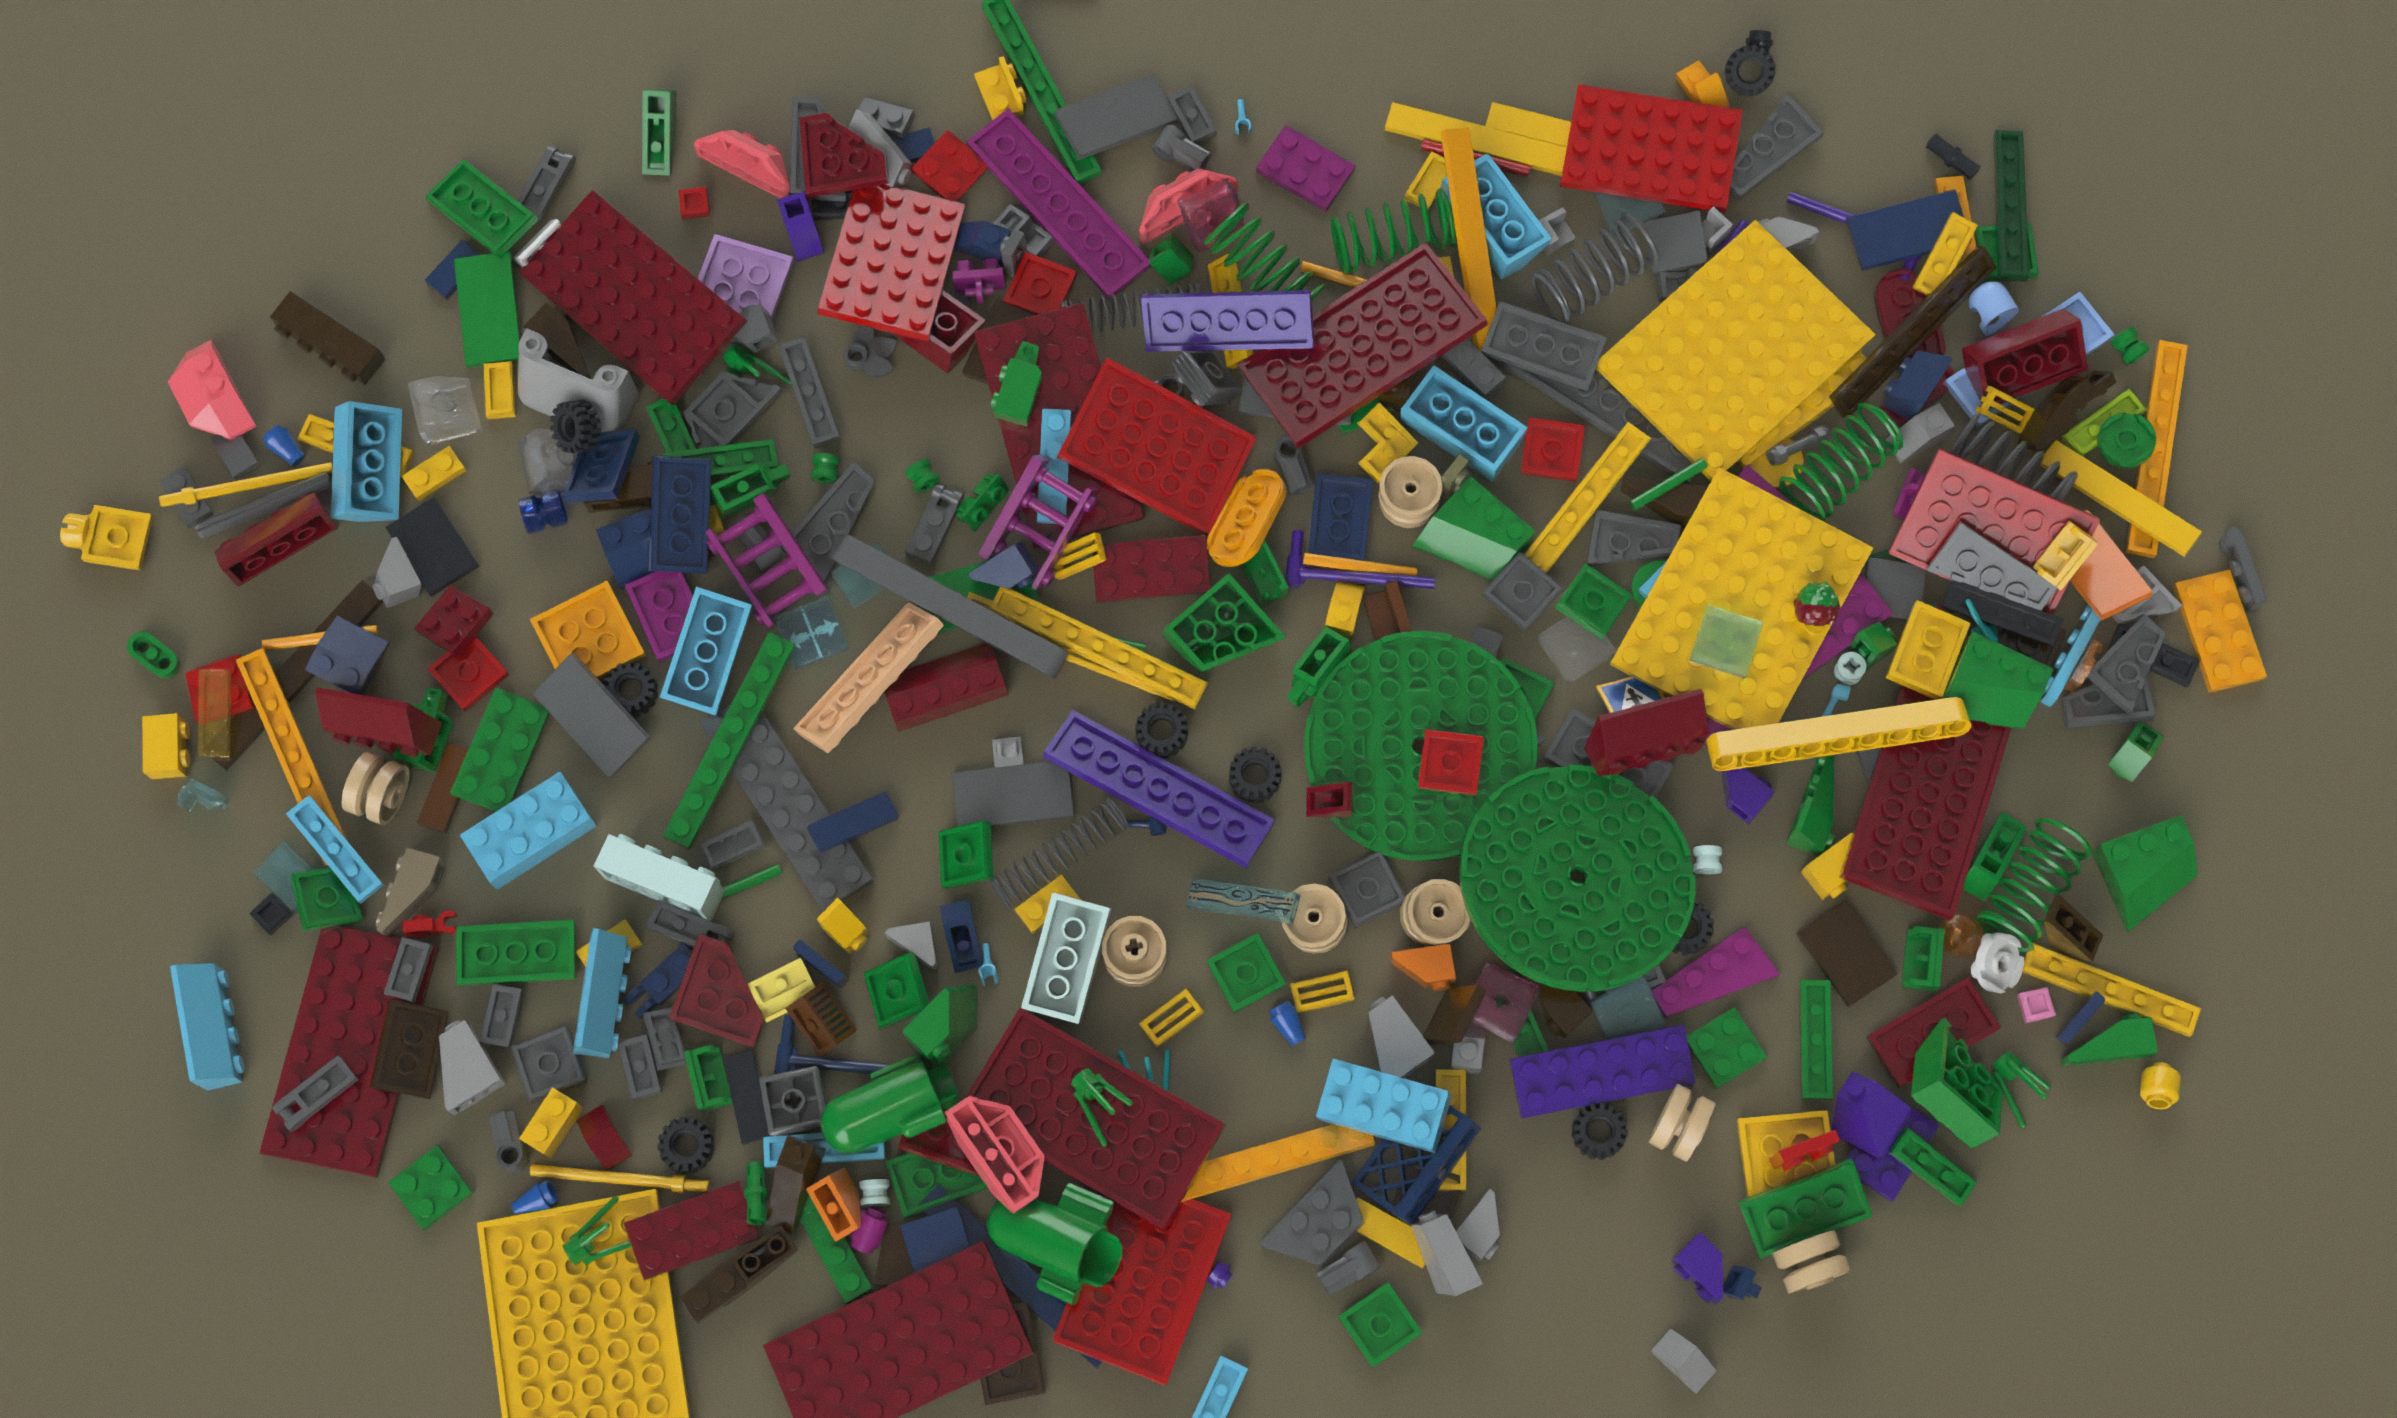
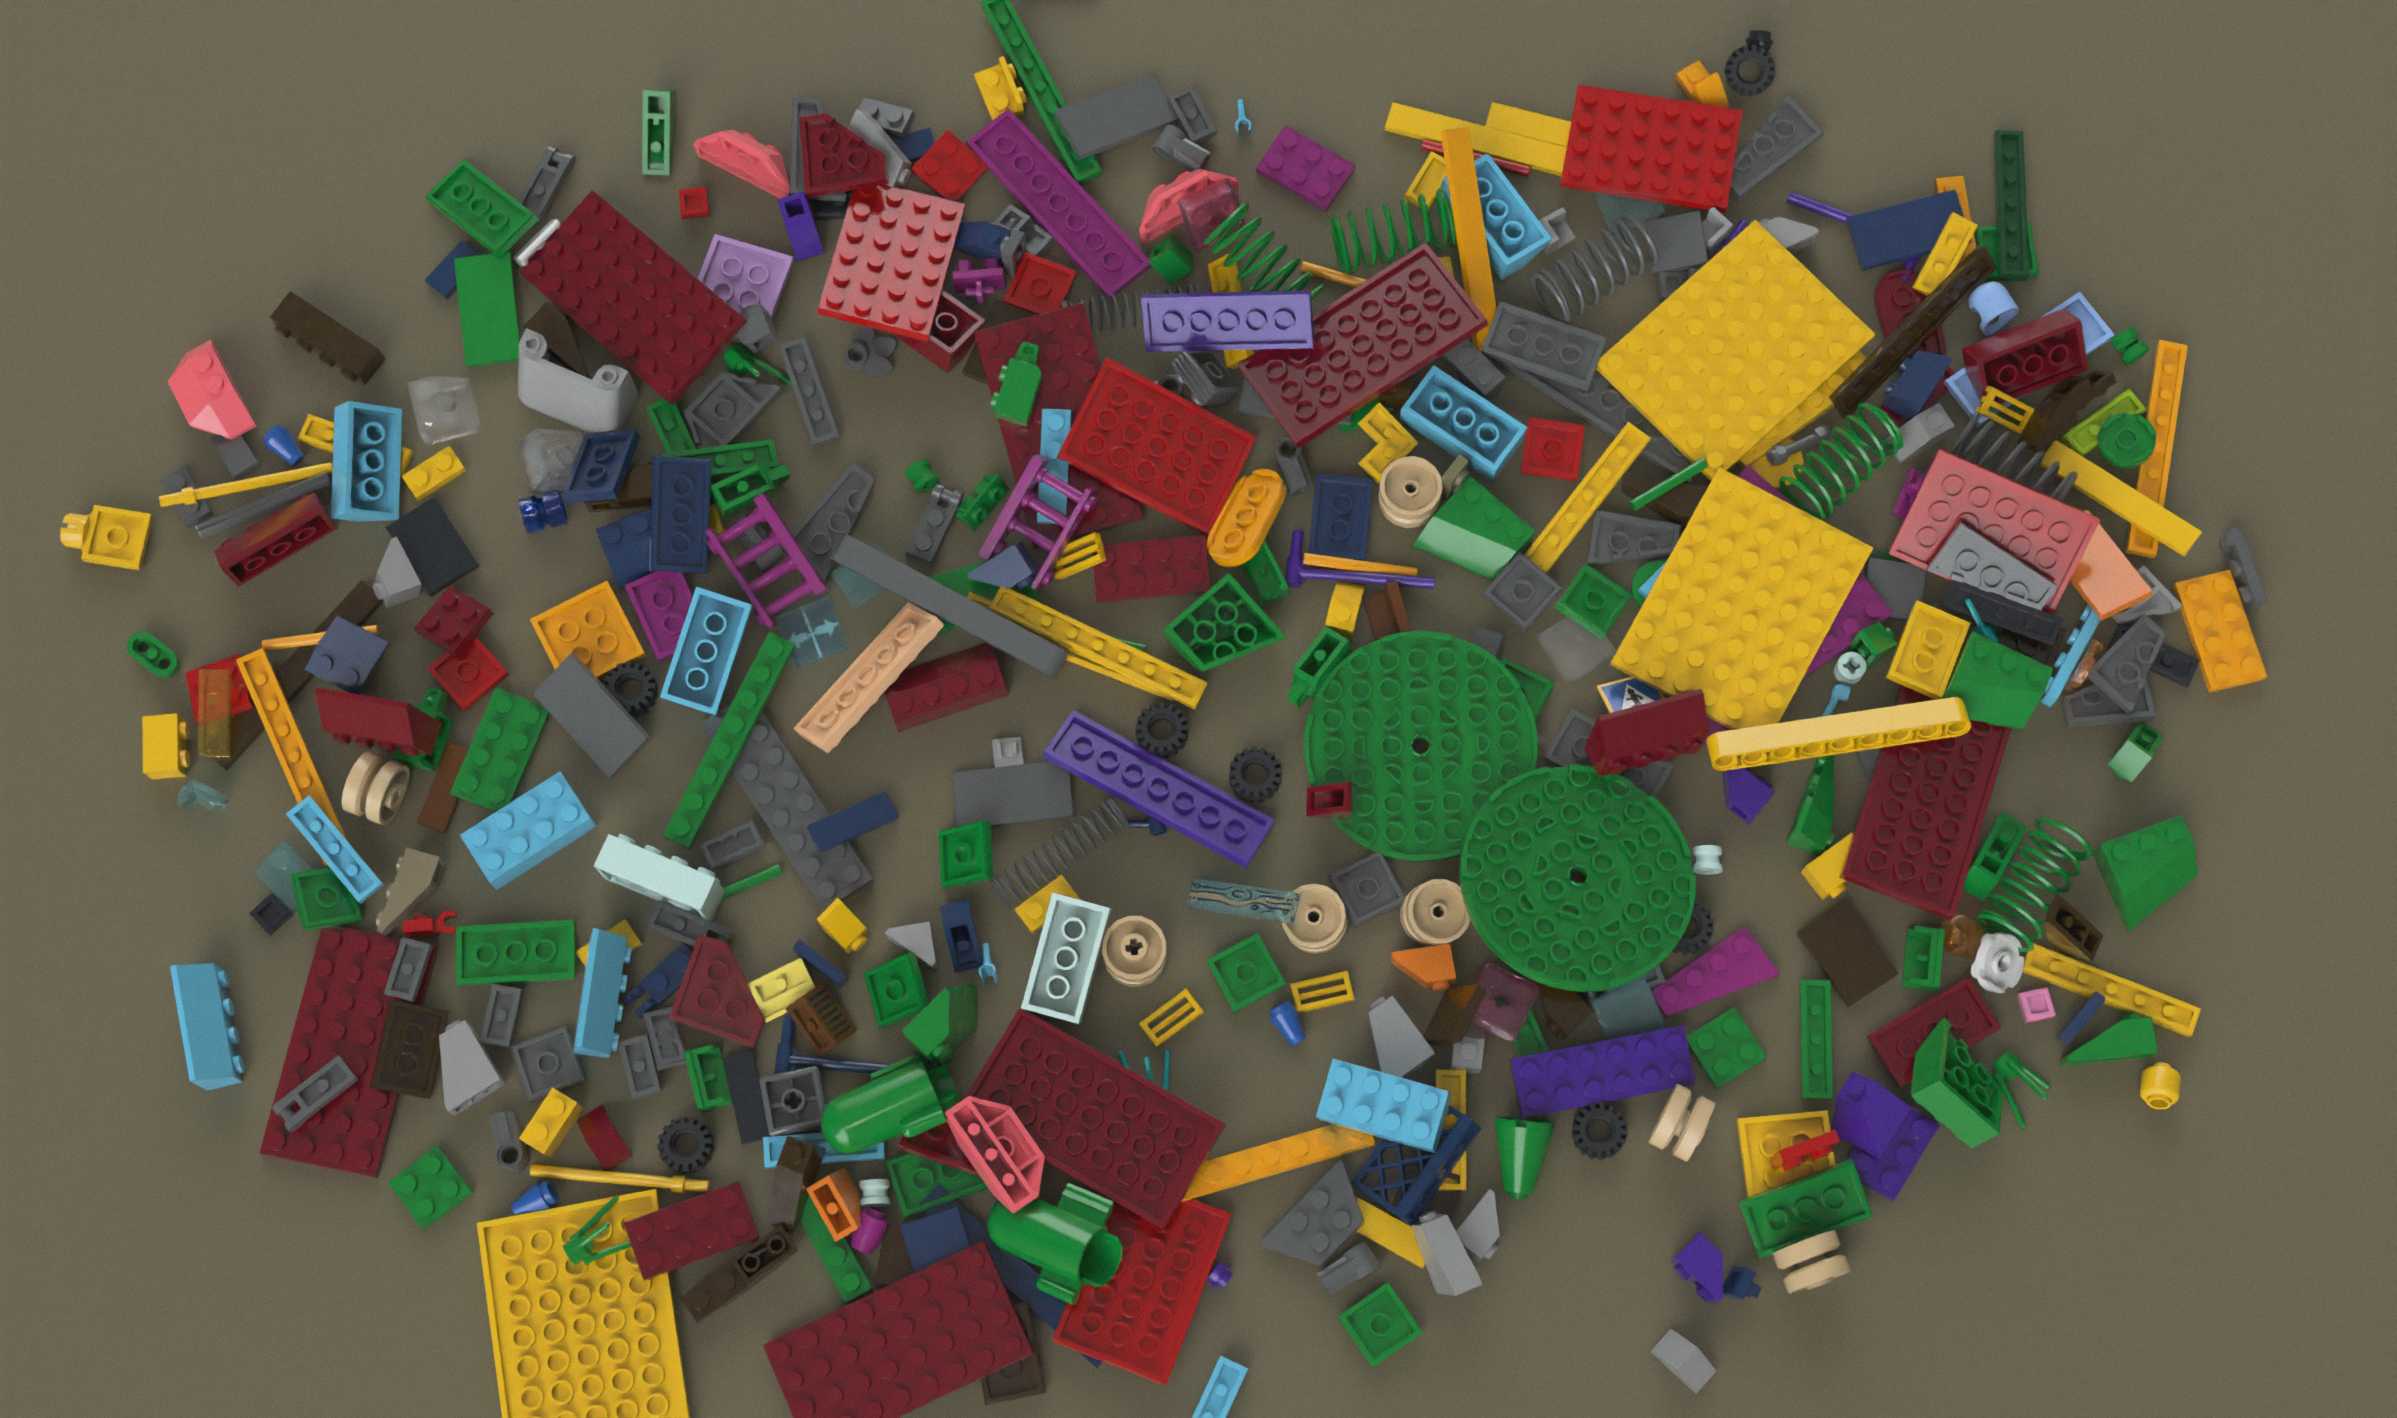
(499, 390): yellow tile -> none
(571, 414): black tyre -> none
(756, 1193): green pin -> none
(825, 468): green wheel -> none
(1089, 1086): green plant -> none
(1450, 762): red plate -> none
(1521, 1152): none -> green cone
(1726, 641): clear light blue tile -> none
(1816, 604): piece -> none
(1932, 1167): green tile -> none
(1953, 156): black pin -> none
(2065, 555): yellow hinge -> none

